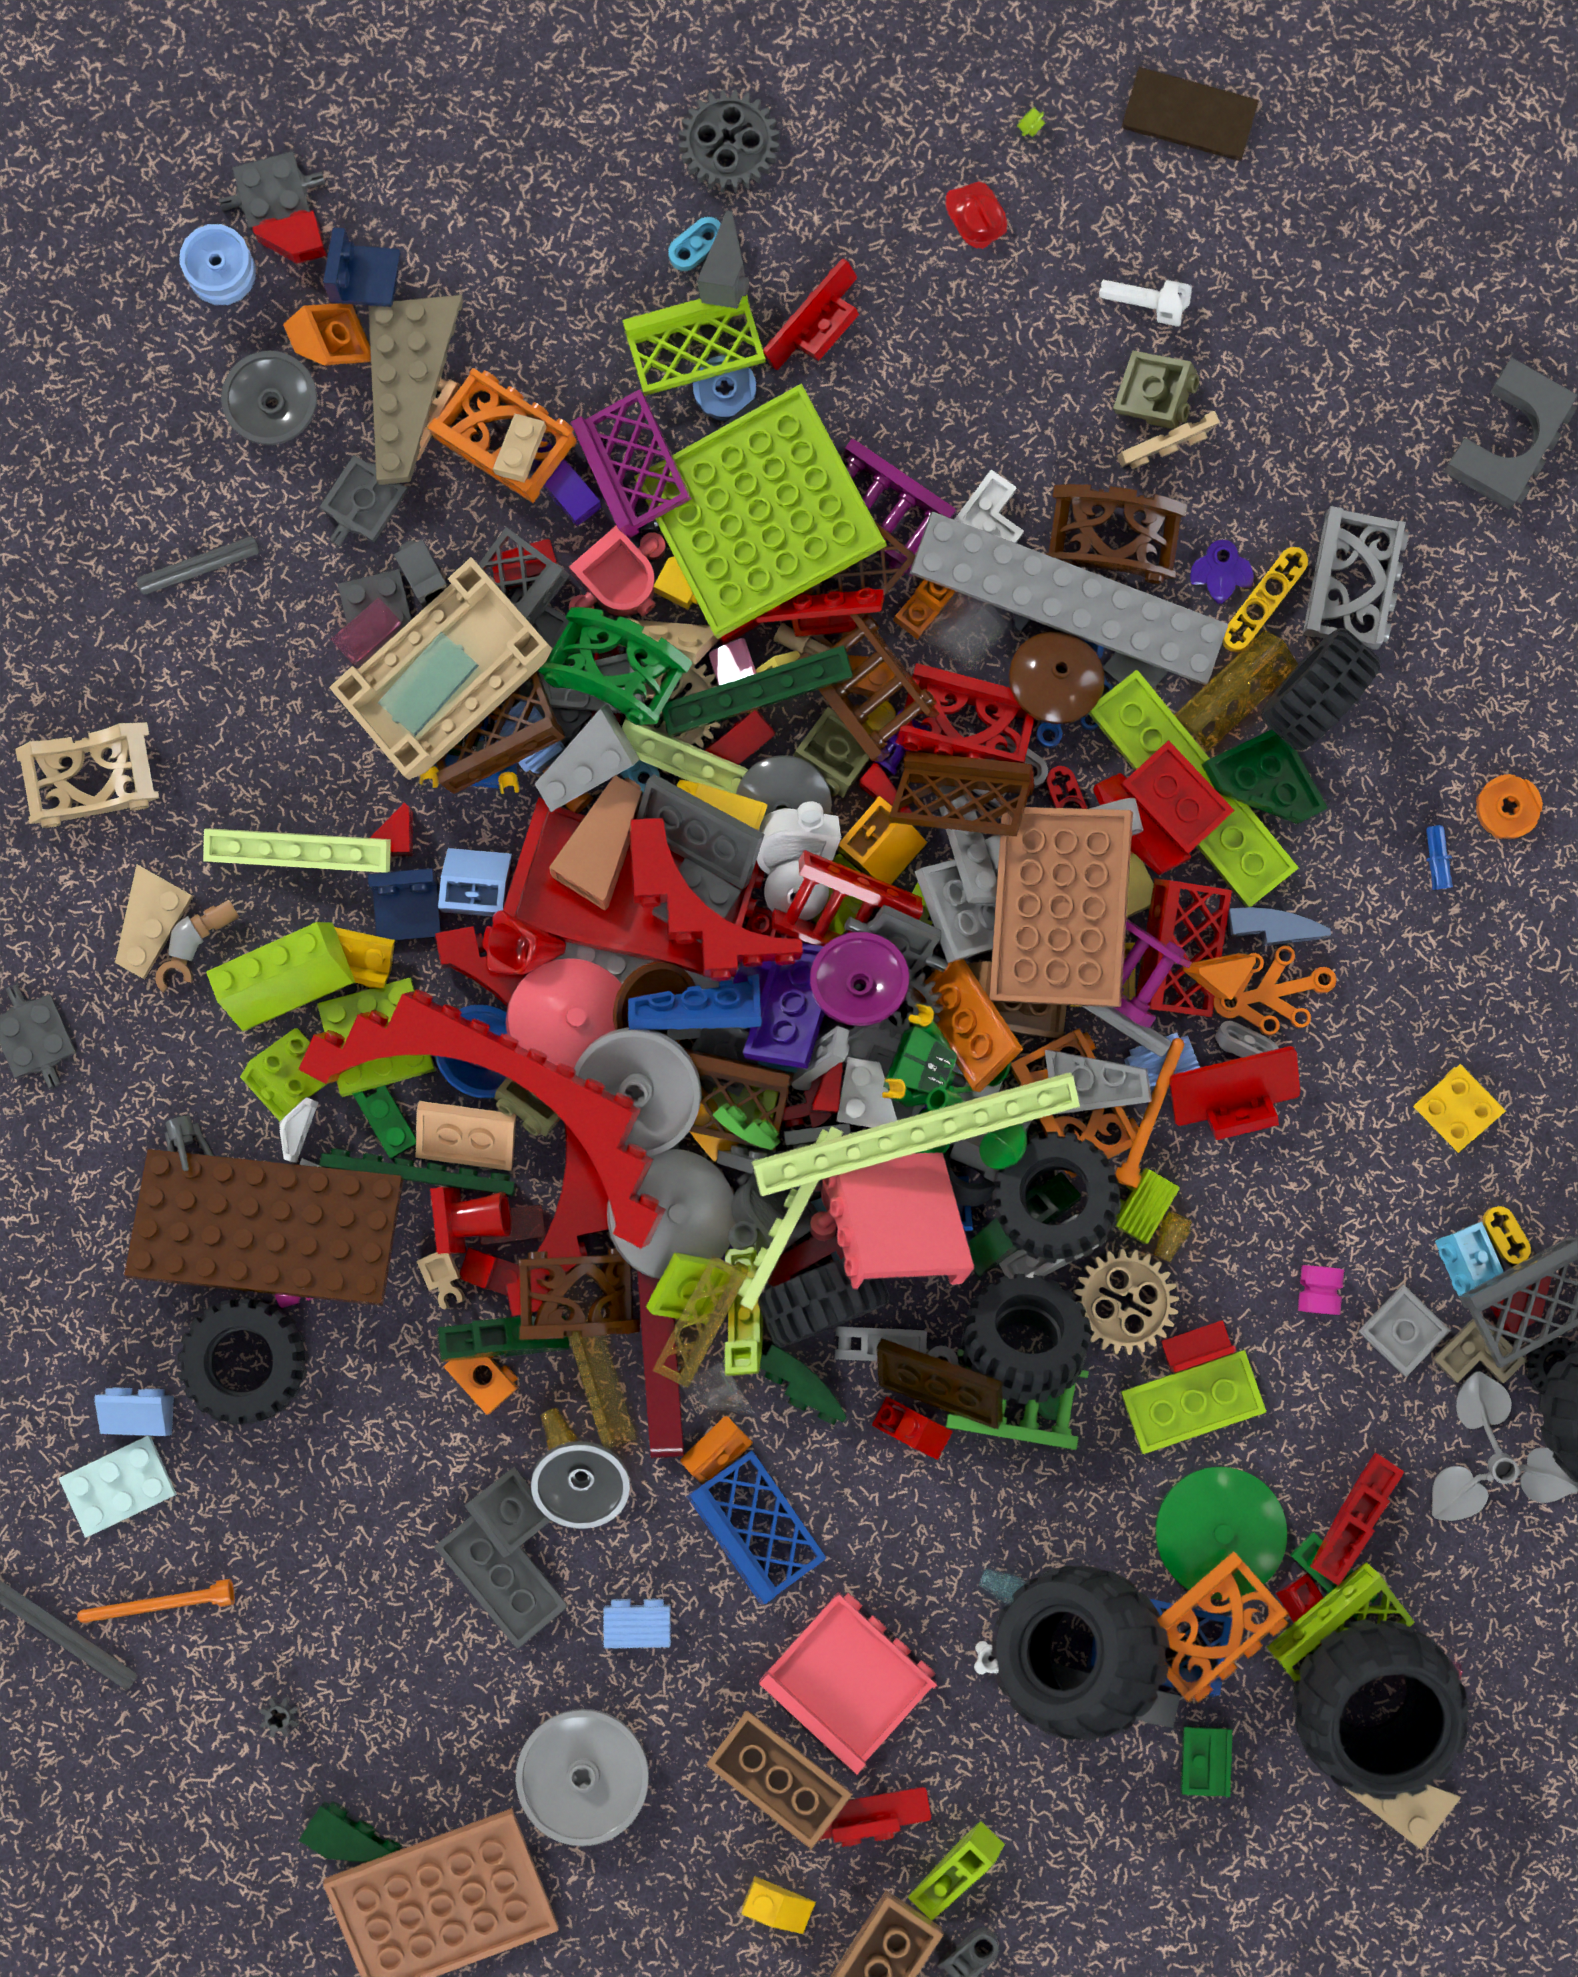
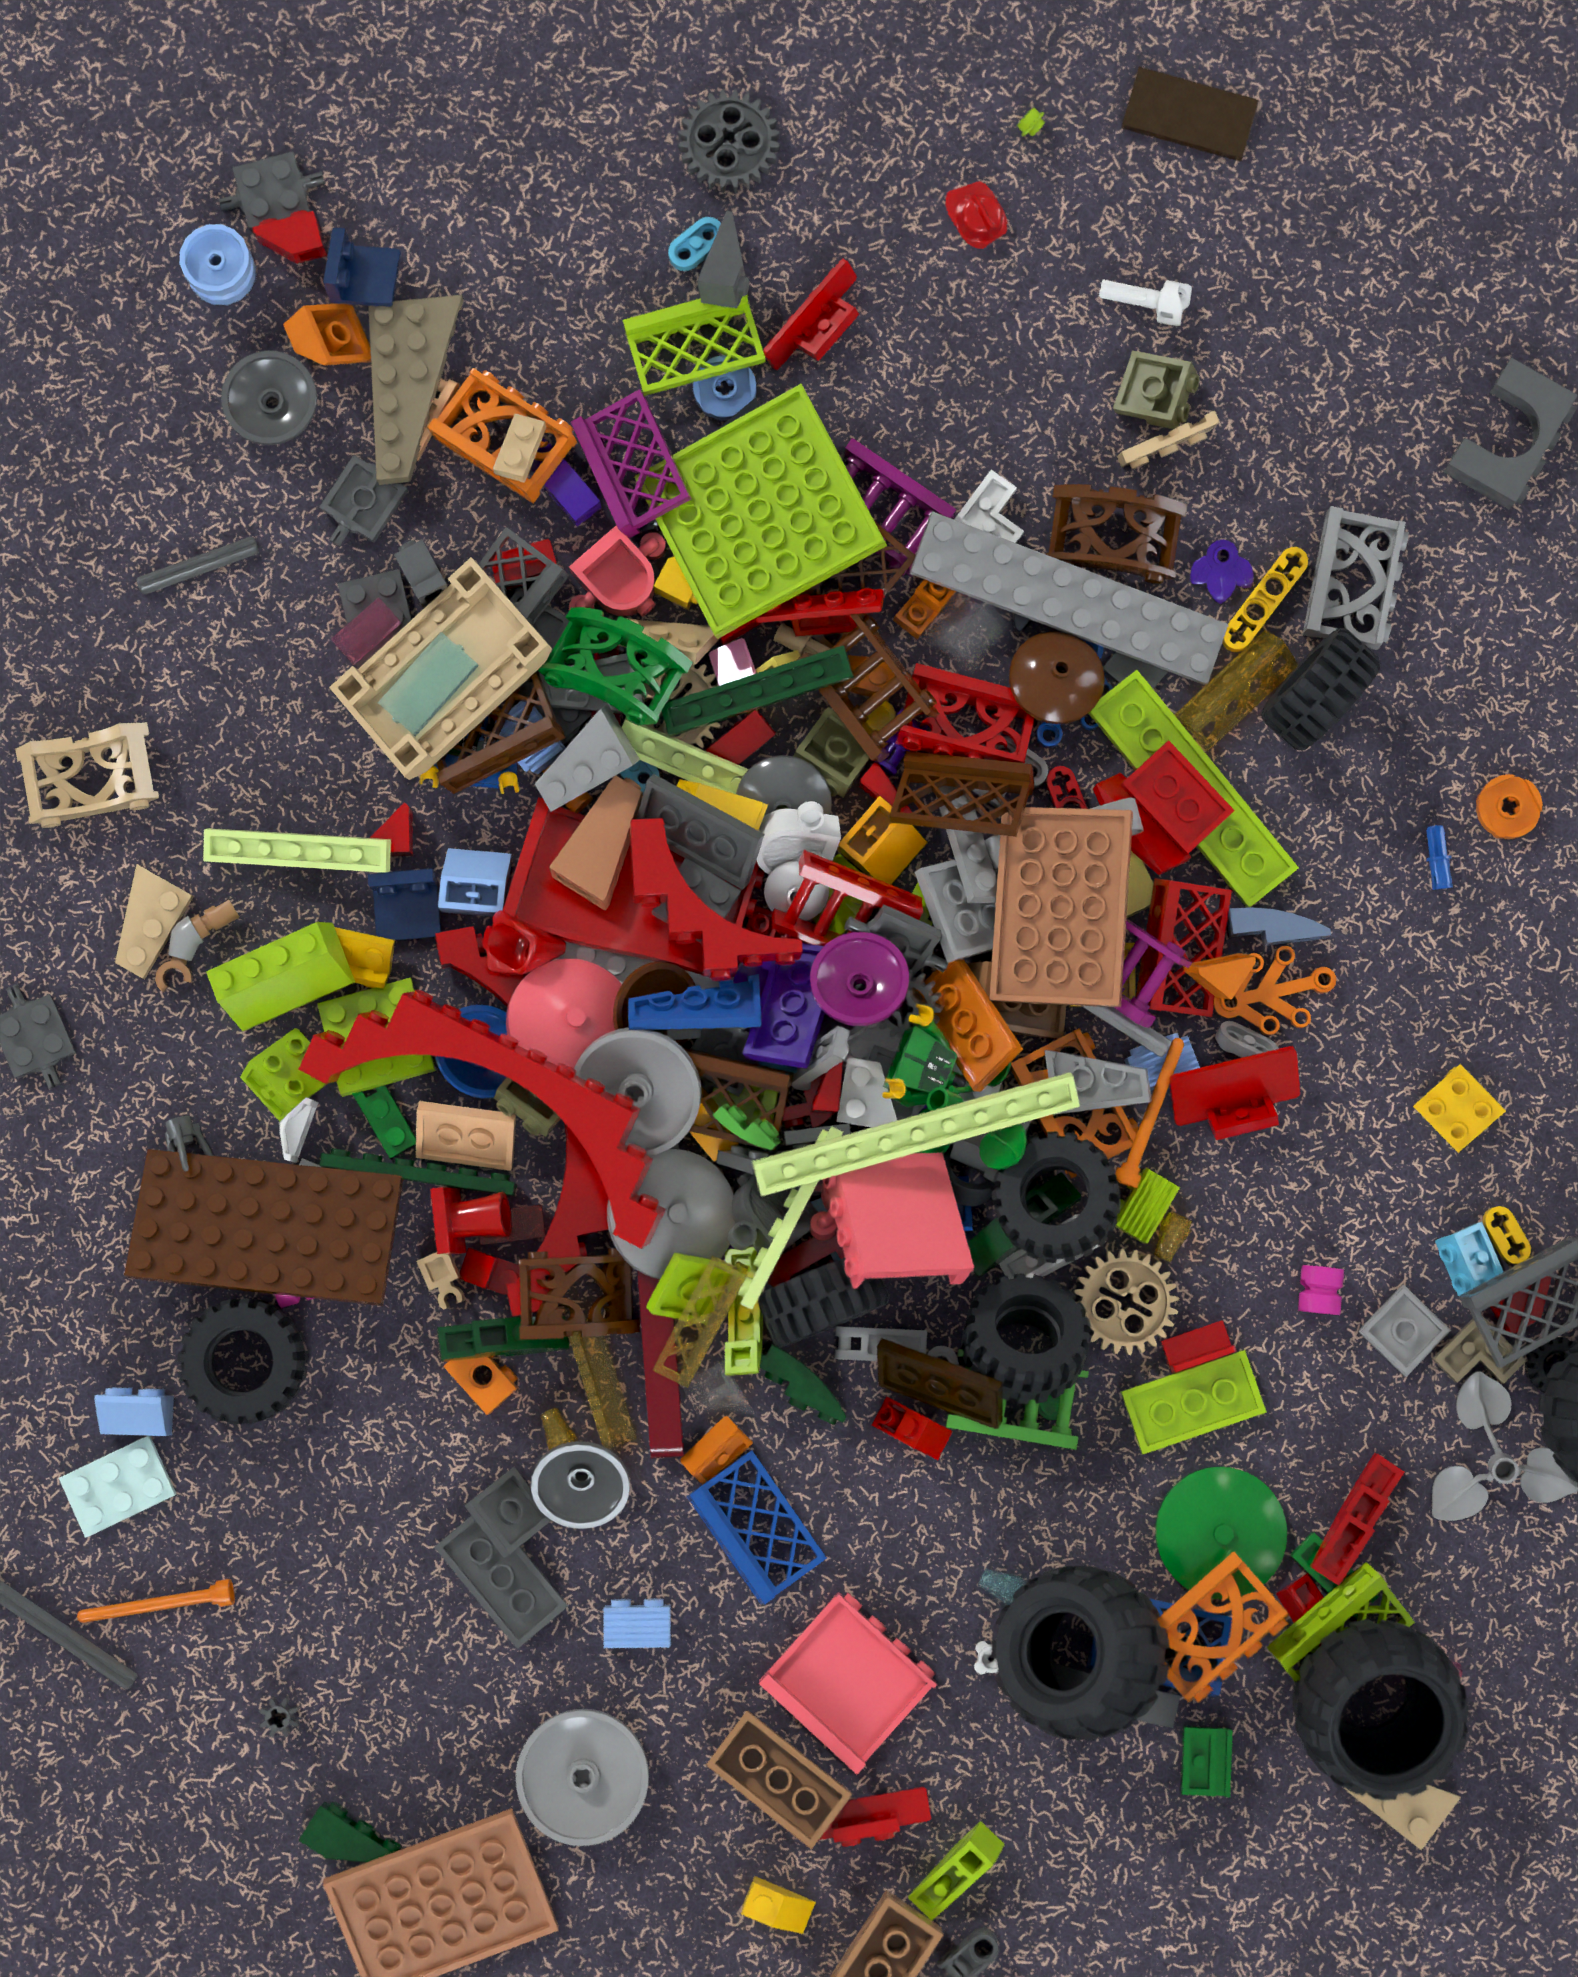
(1267, 777): dark green plate -> none

